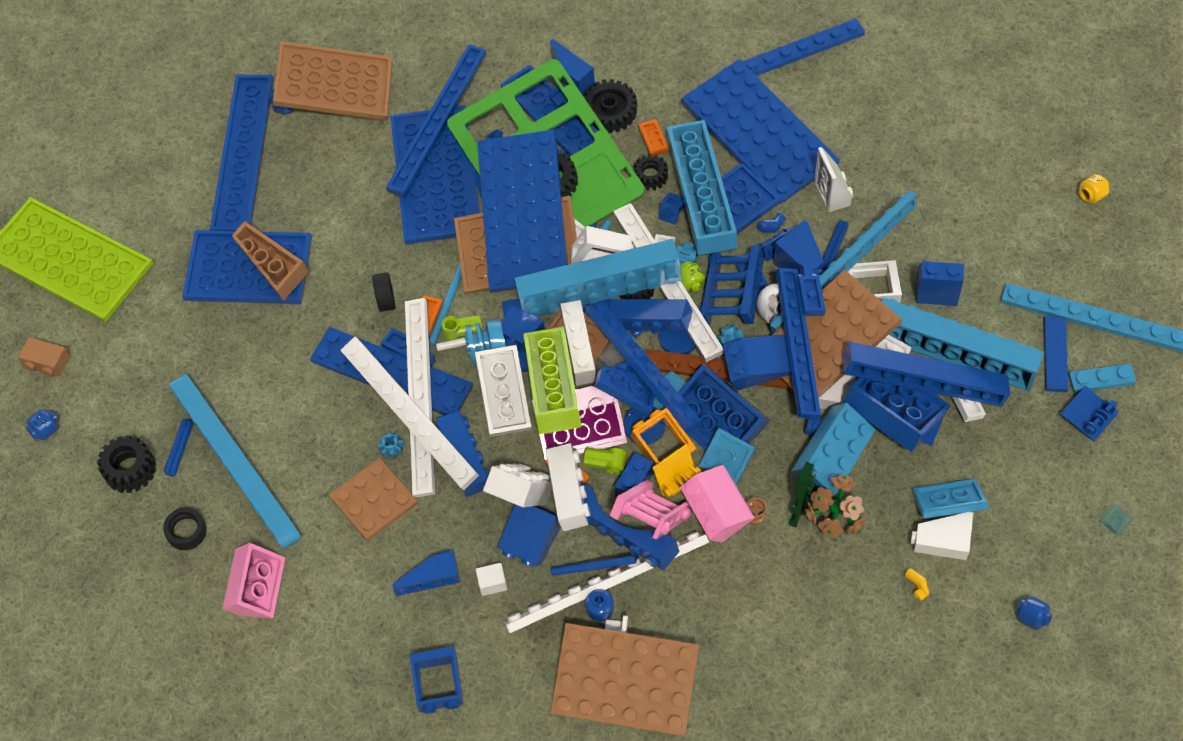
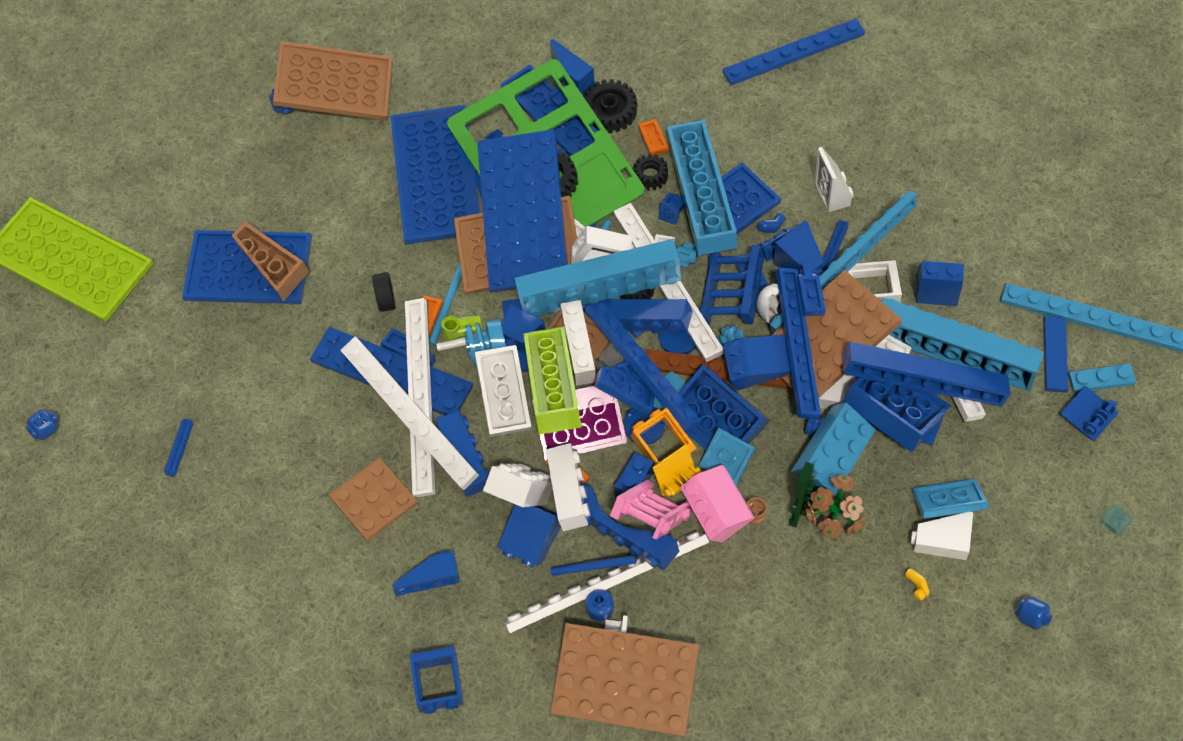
(44, 357): medium nougat brick -> none
(135, 475): black tyre -> none
(190, 542): black tyre -> none
(235, 462): dark azure beam -> none
(242, 152): blue plate -> none
(254, 582): bright pink slope -> none
(391, 445): dark azure gear -> none
(436, 121): blue plate -> none
(491, 579): white panel -> none
(611, 460): lime piece -> none
(692, 276): lime head -> none
(757, 129): blue plate -> none
(1094, 189): yellow head -> none

